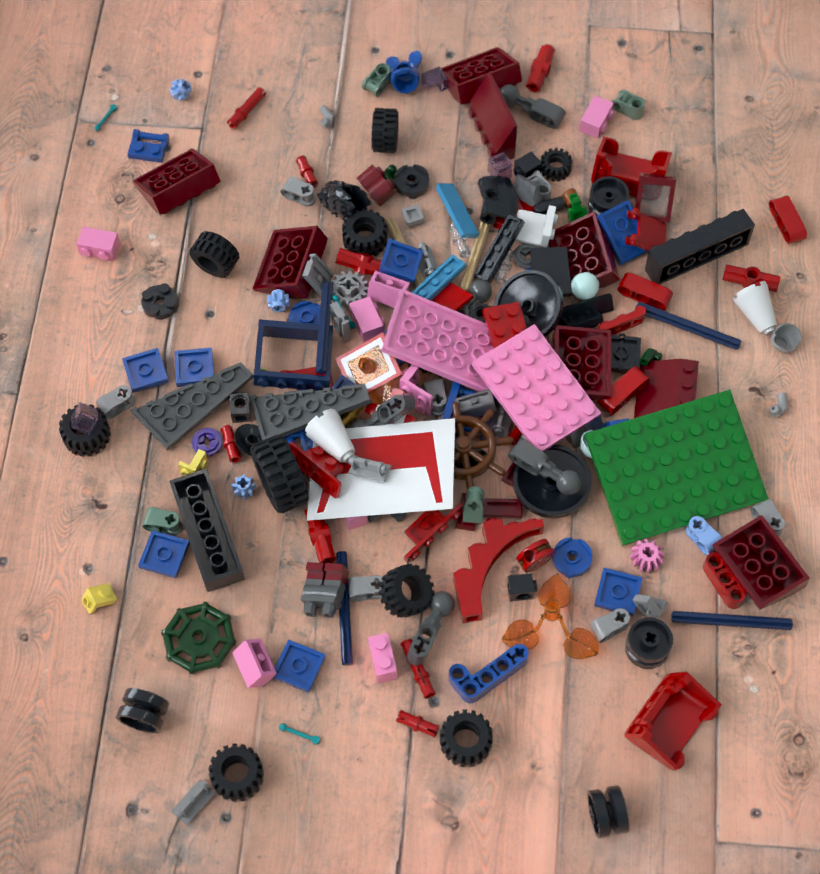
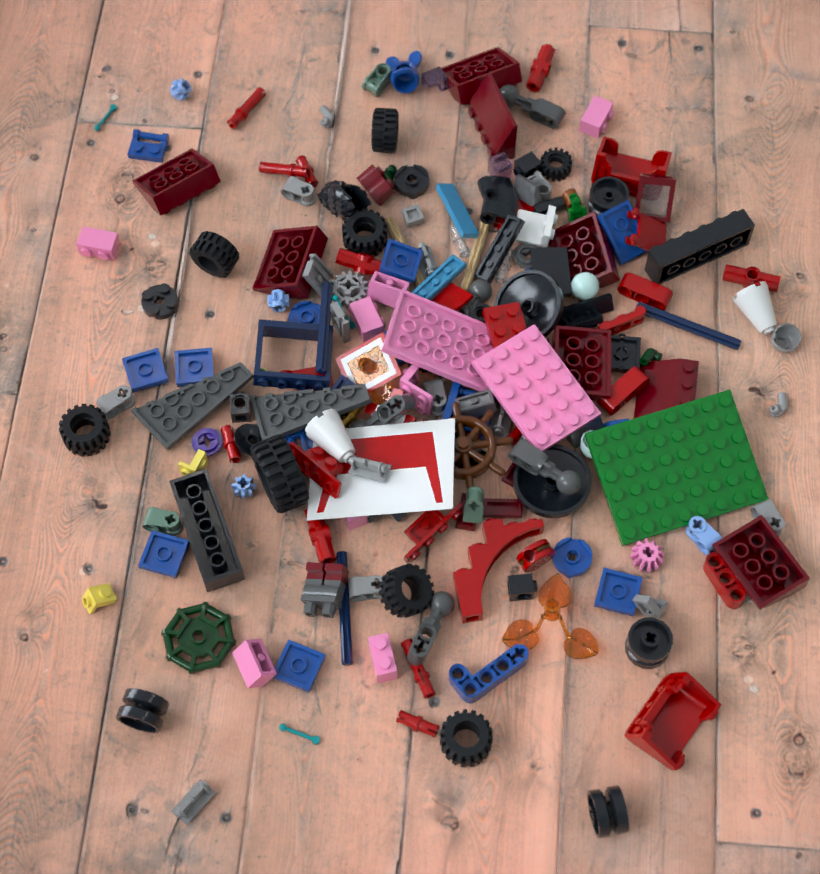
(84, 418): clear purple panel -> none
(231, 756): black tyre -> none
(283, 169): none -> red pin
(607, 626): light grey piece -> none
(629, 104): sand green piece -> none
(732, 620): dark blue axle -> none
(787, 219): red beam -> none

